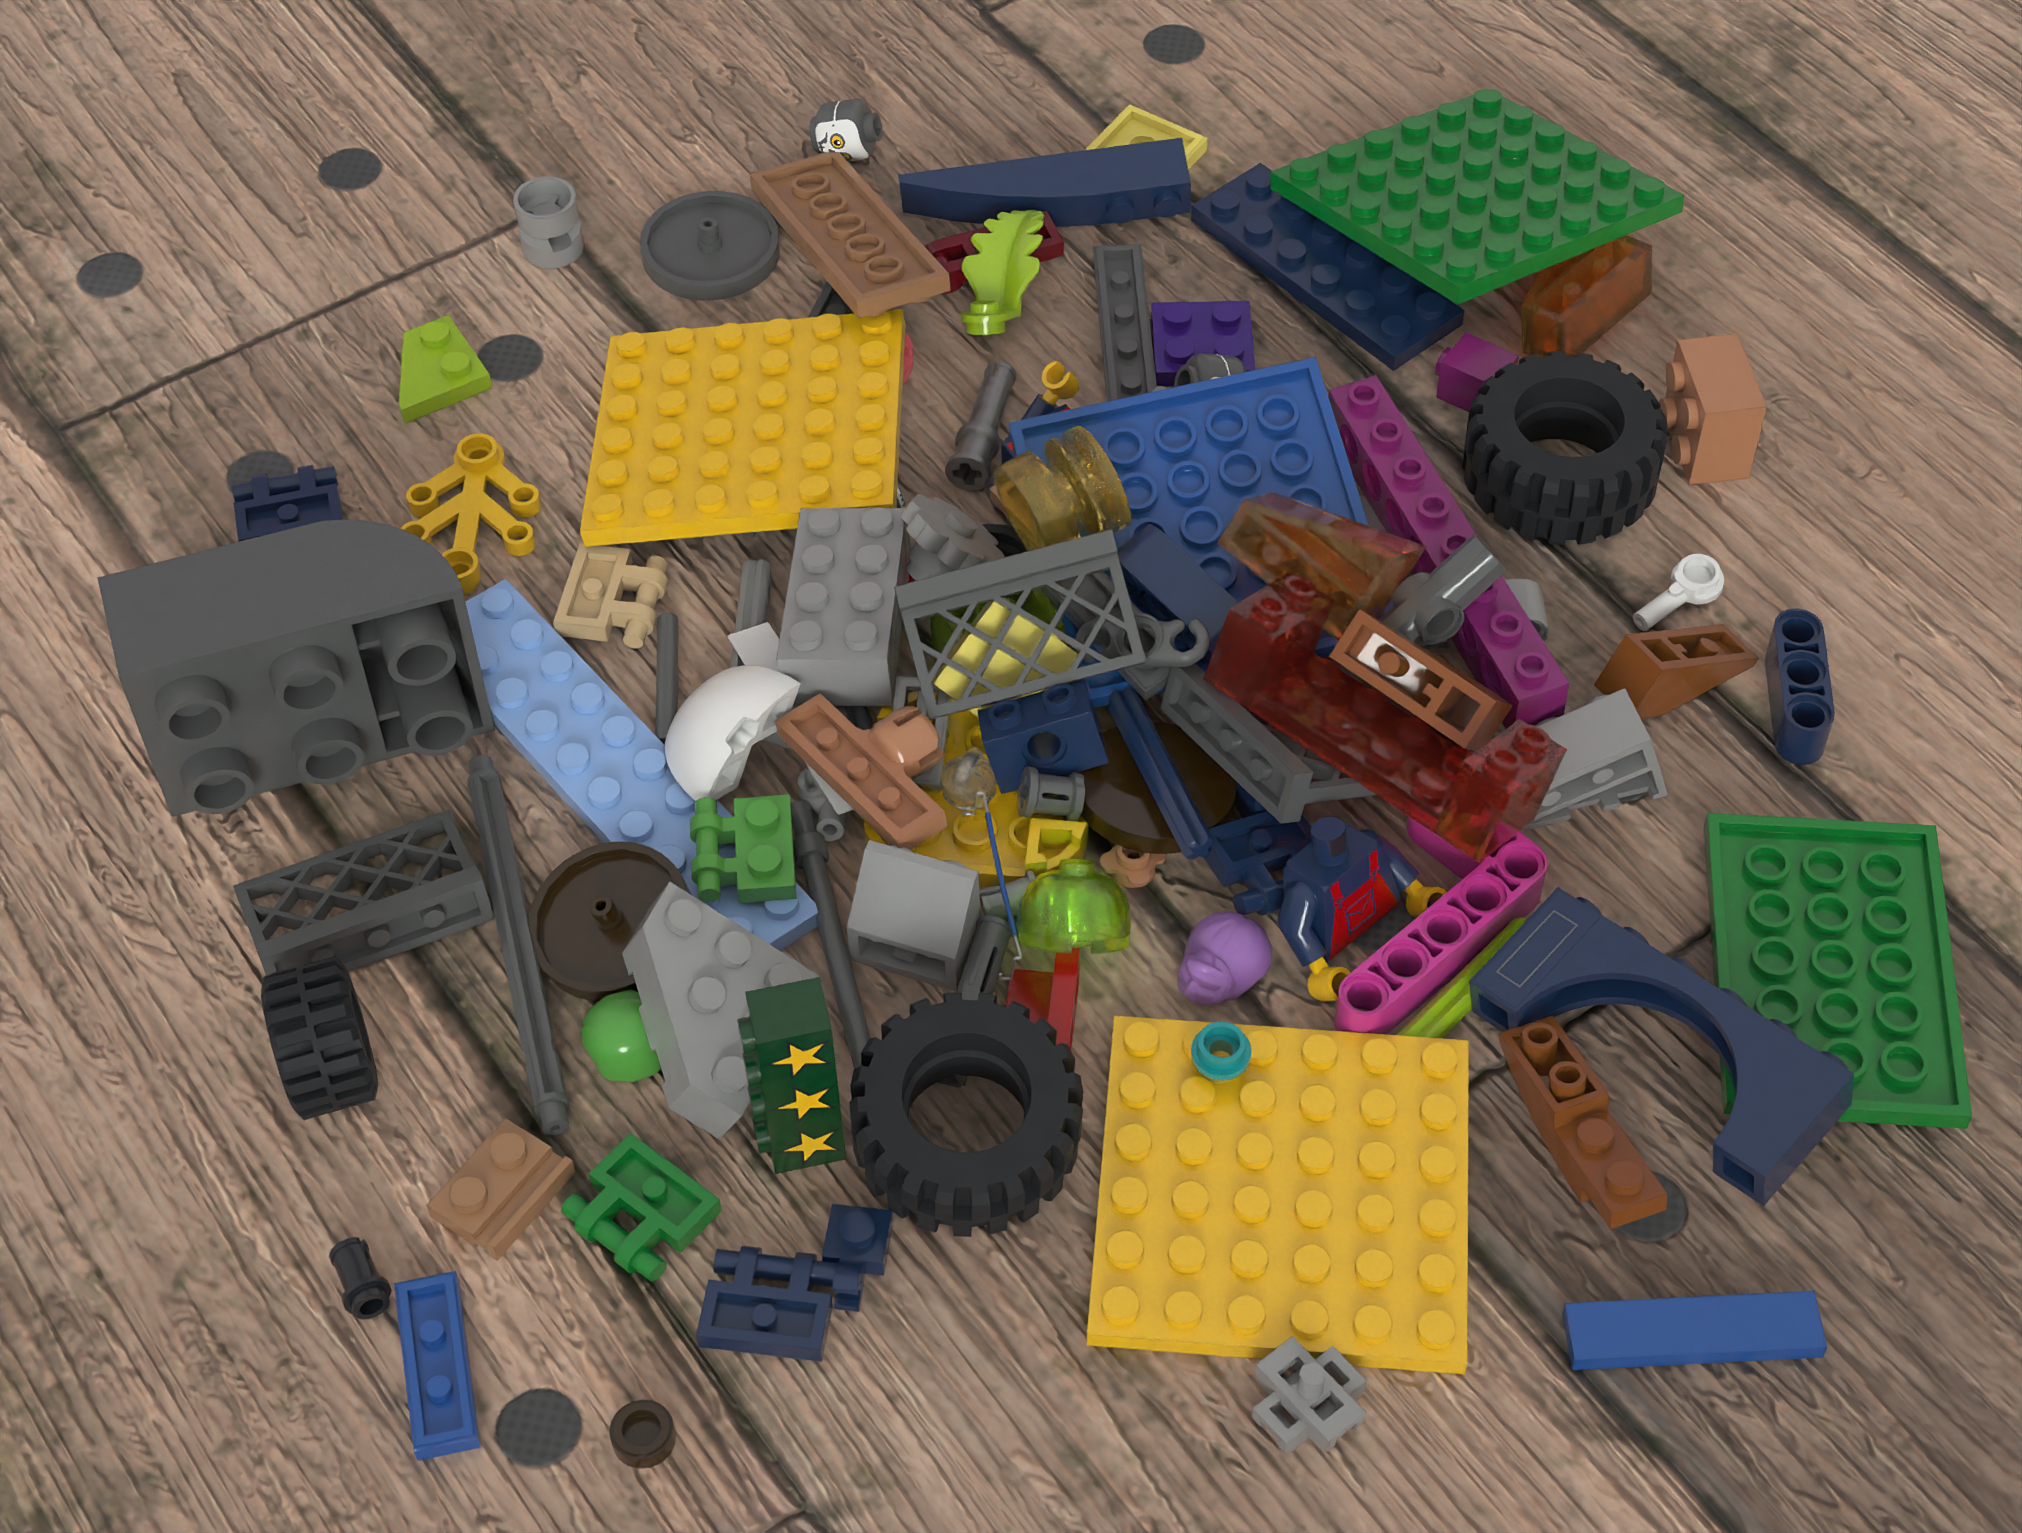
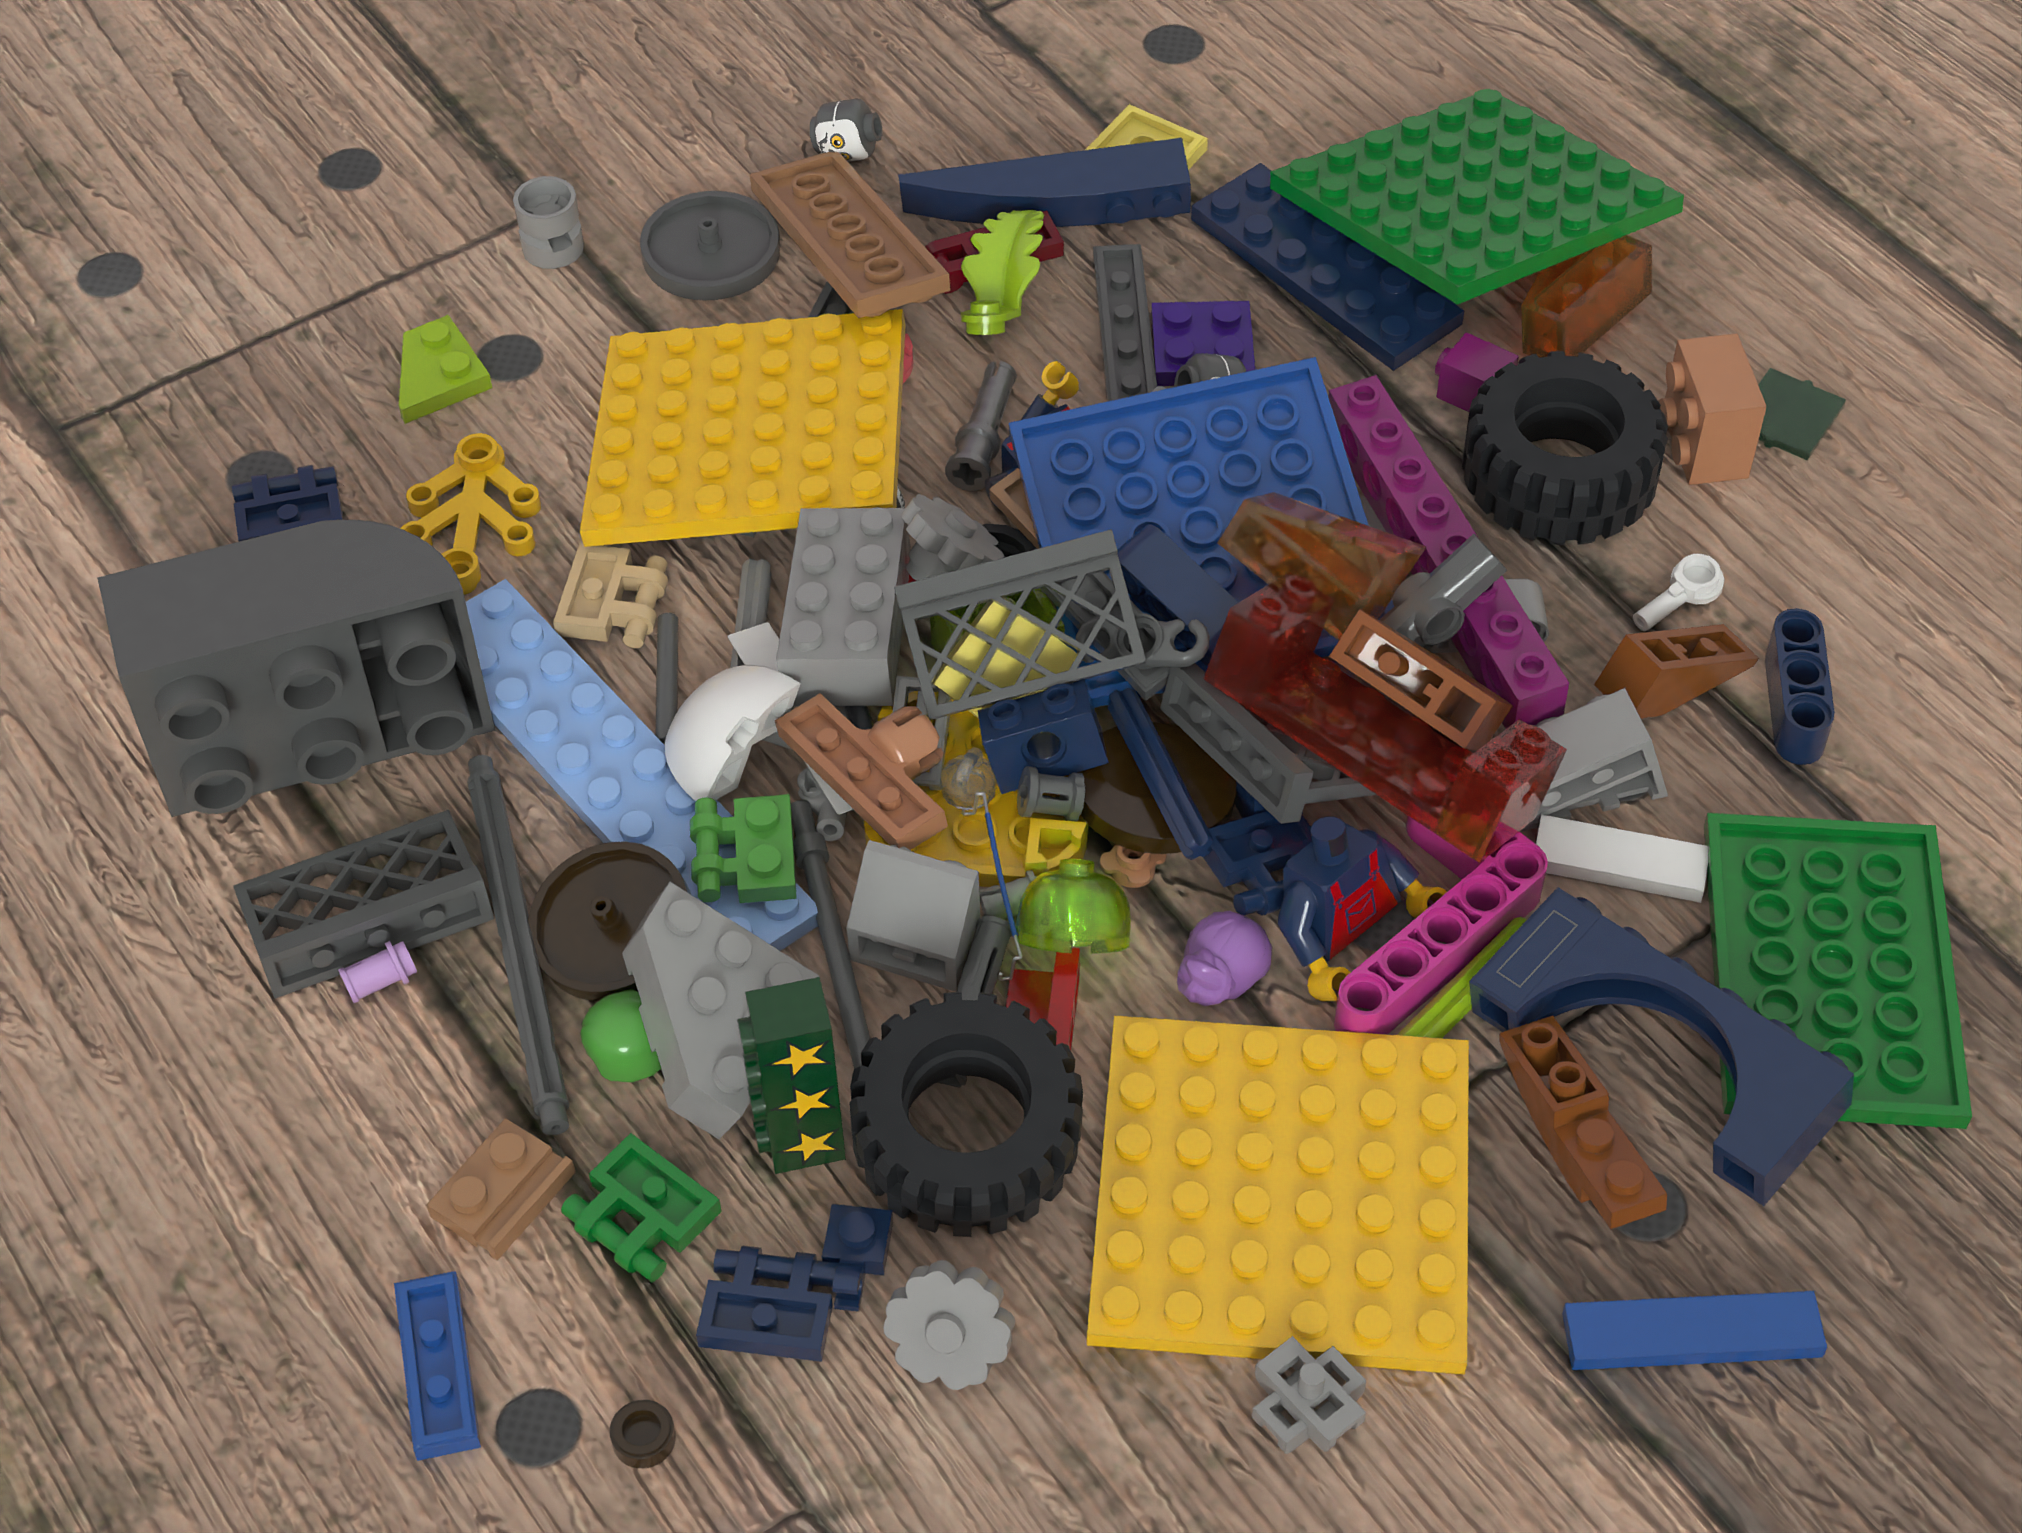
(319, 1038): black tyre -> none
(365, 1291): black pin -> none
(378, 971): none -> lavender pin
(949, 1325): none -> light grey plant
(1066, 494): clear yellow wheel -> none
(1221, 1037): teal plate -> none
(1623, 858): none -> white tile
(1796, 413): none -> clear green piece

